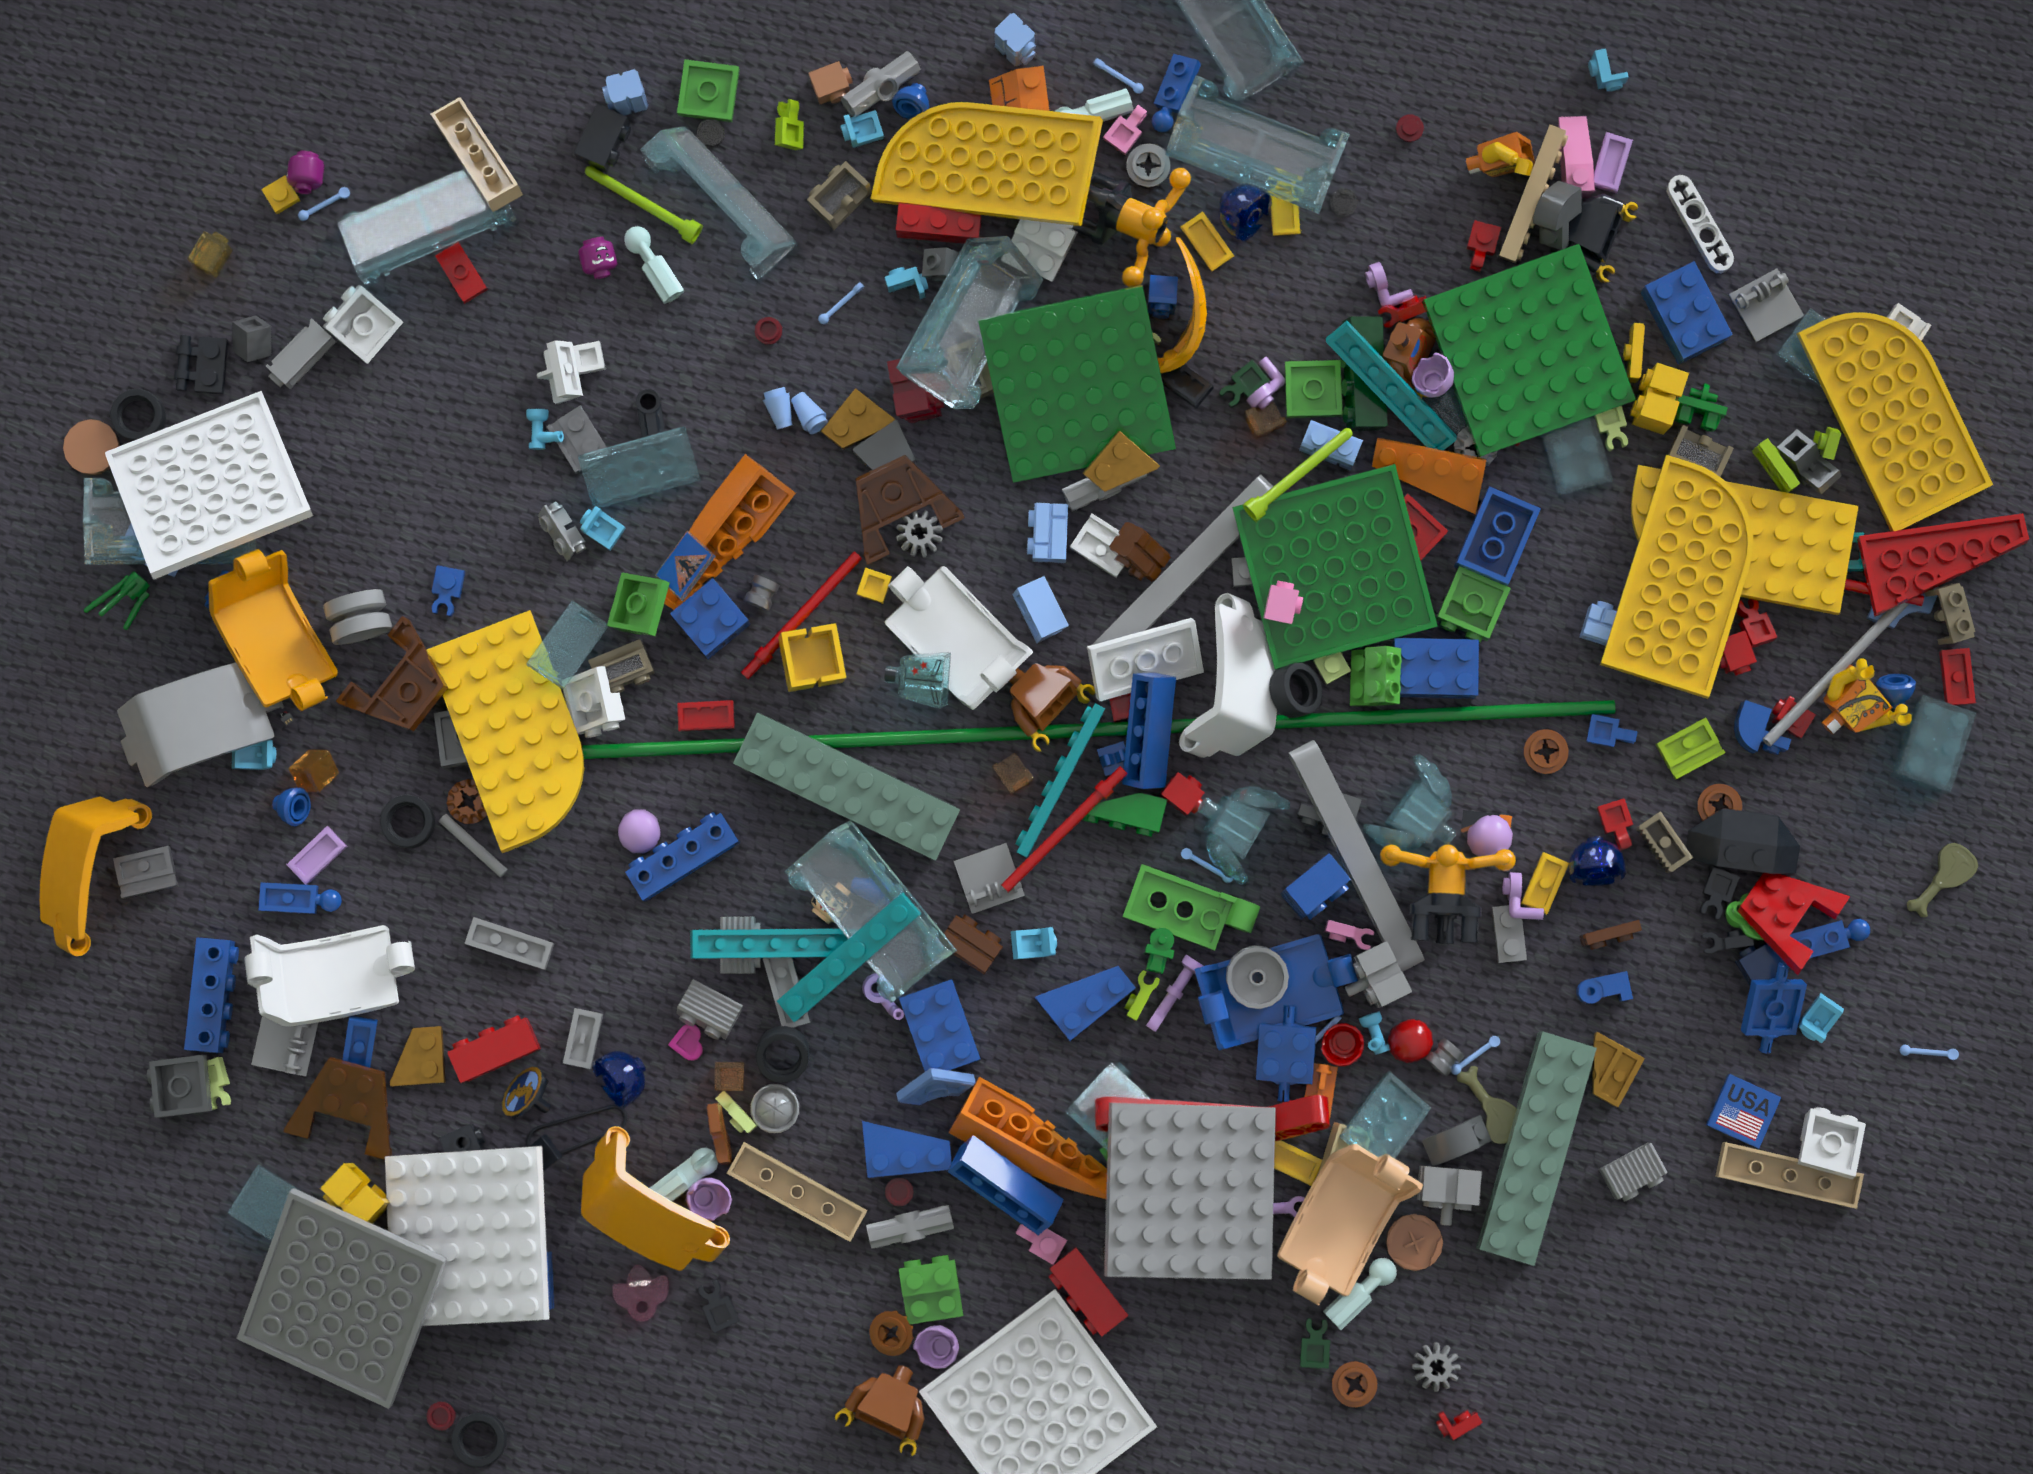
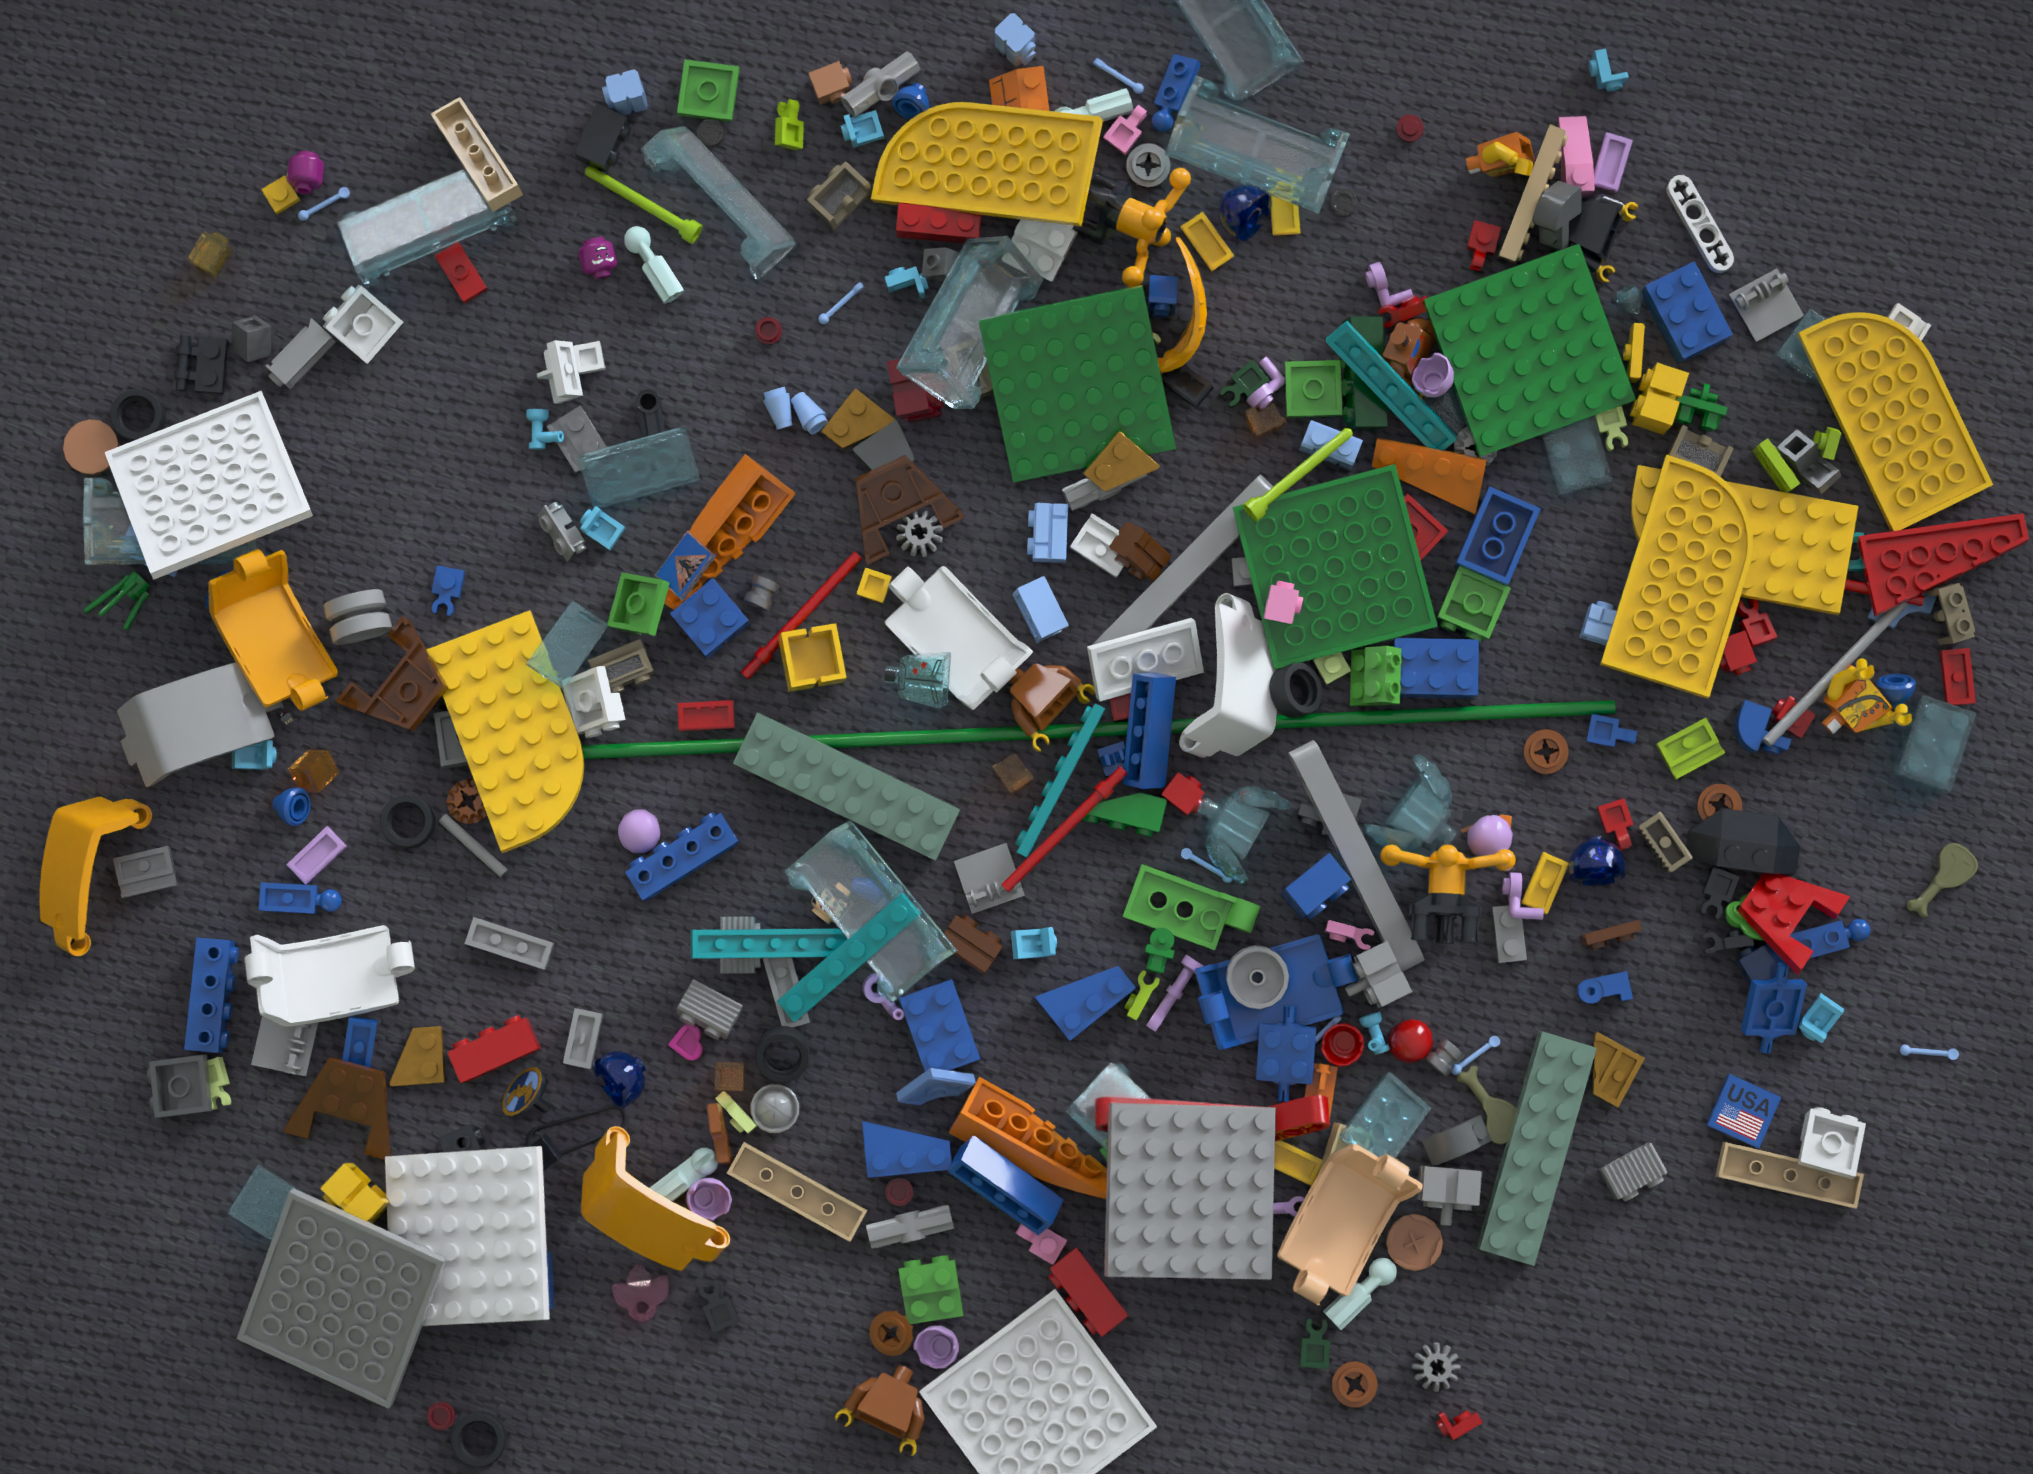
(1630, 298): none -> clear light blue plate

